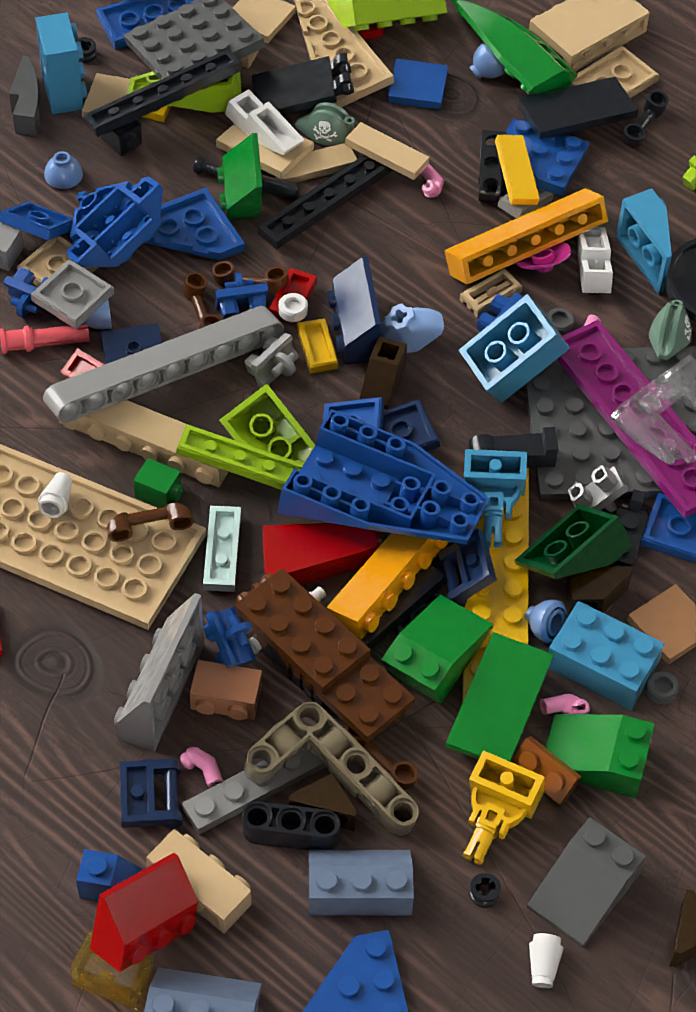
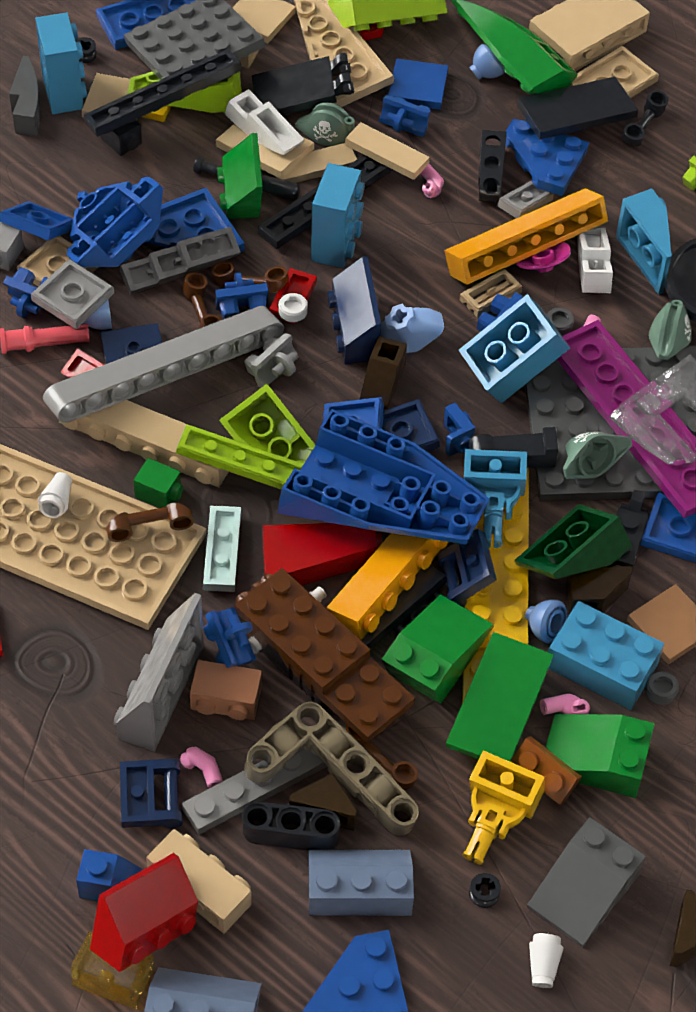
(63, 171): medium blue brick -> none
(178, 261): none -> flat silver slope
(317, 345): yellow tile -> none
(336, 215): none -> dark azure brick
(405, 115): none -> blue hips
(460, 429): none -> blue bracket
(517, 170): yellow tile -> none
(593, 454): none -> sand green hat
(601, 492): light grey hips -> none

